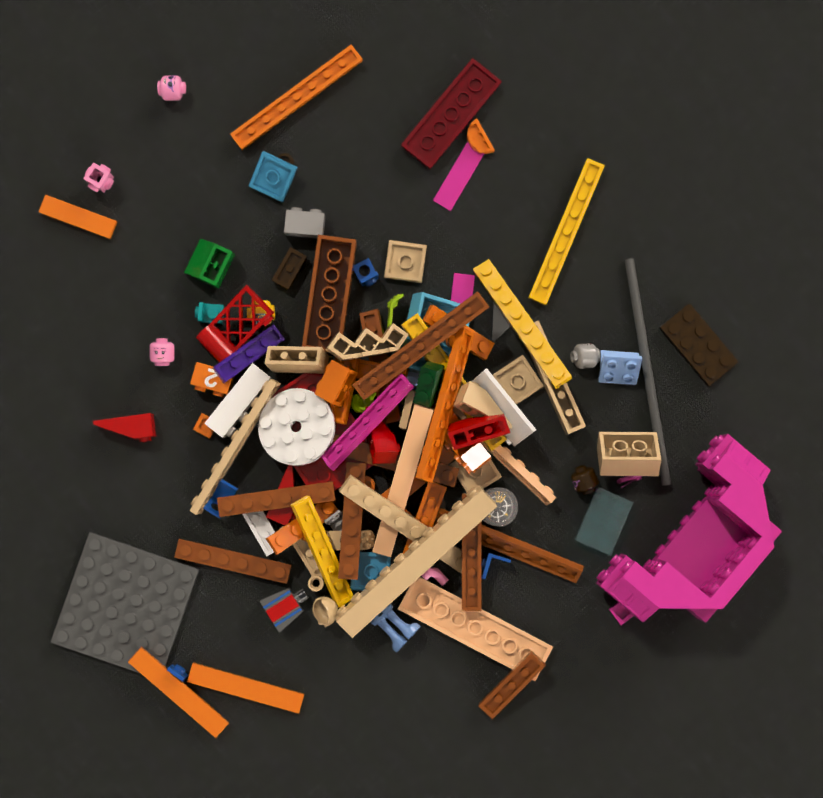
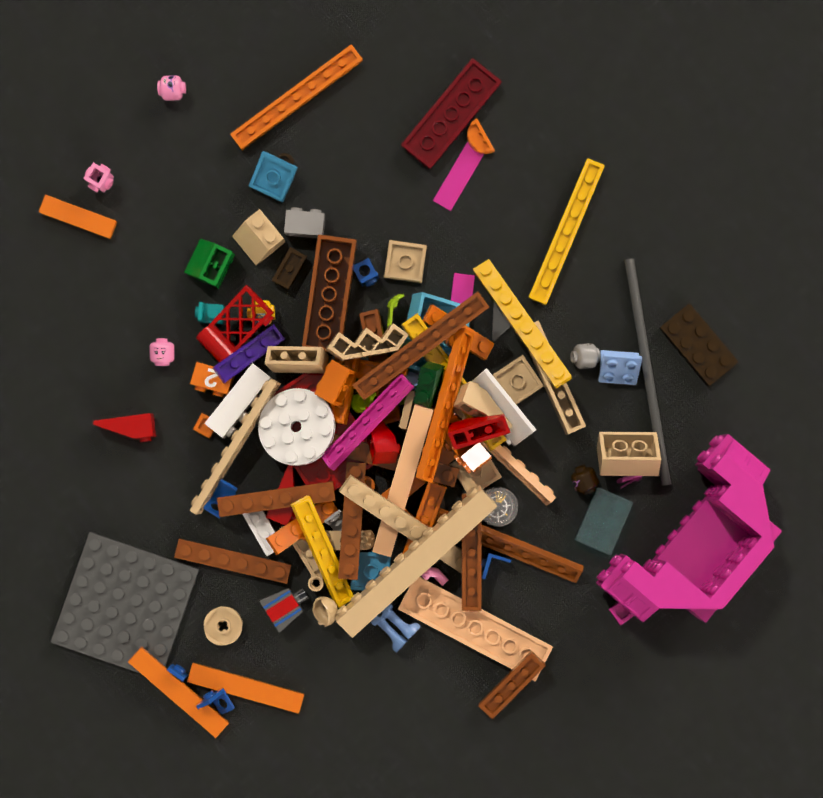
(212, 627): none -> tan plate
(214, 697): none -> blue bracket
(258, 237): none -> tan slope

